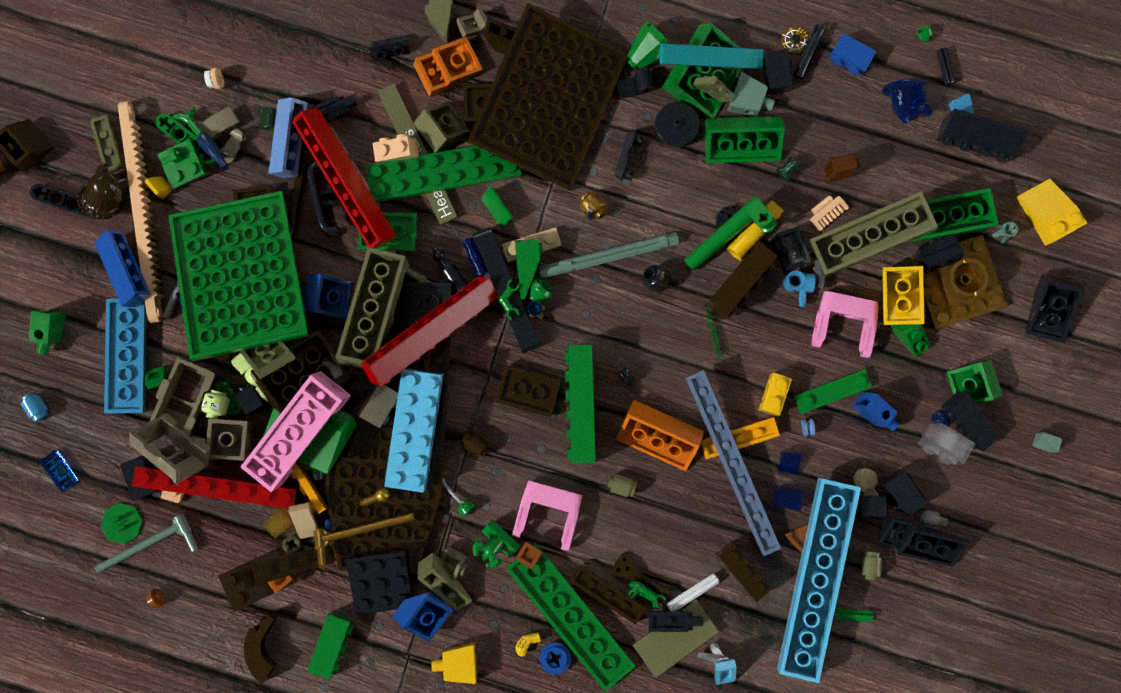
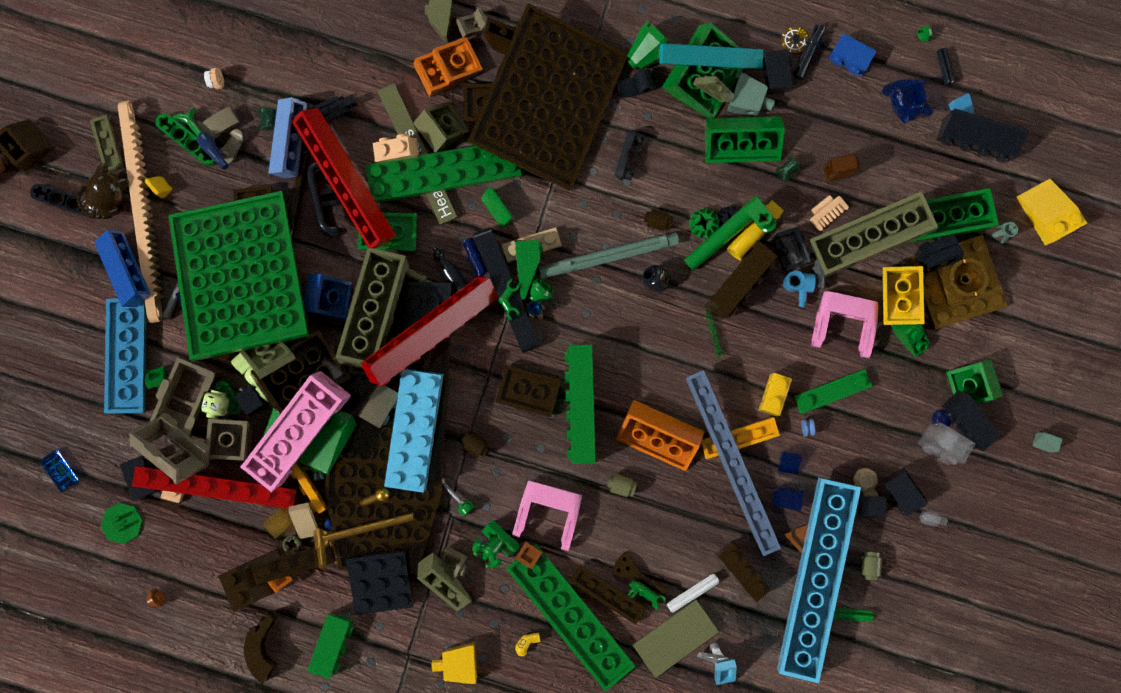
(34, 407): dark azure brick -> none
(46, 329): green torso -> none
(179, 526): sand green bar -> none
(182, 164): green hinge -> none
(382, 49): black hinge -> none
(423, 615): blue slope -> none
(552, 667): blue gear -> none
(593, 205): pearl gold head -> none
(626, 376): black bush -> none
(658, 219): none -> dark brown brick
(672, 621): black hinge -> none
(677, 124): black wheel -> none
(699, 230): none -> green gear
(876, 410): blue torso -> none
(921, 541): black slope -> none
(1054, 307): black slope -> none

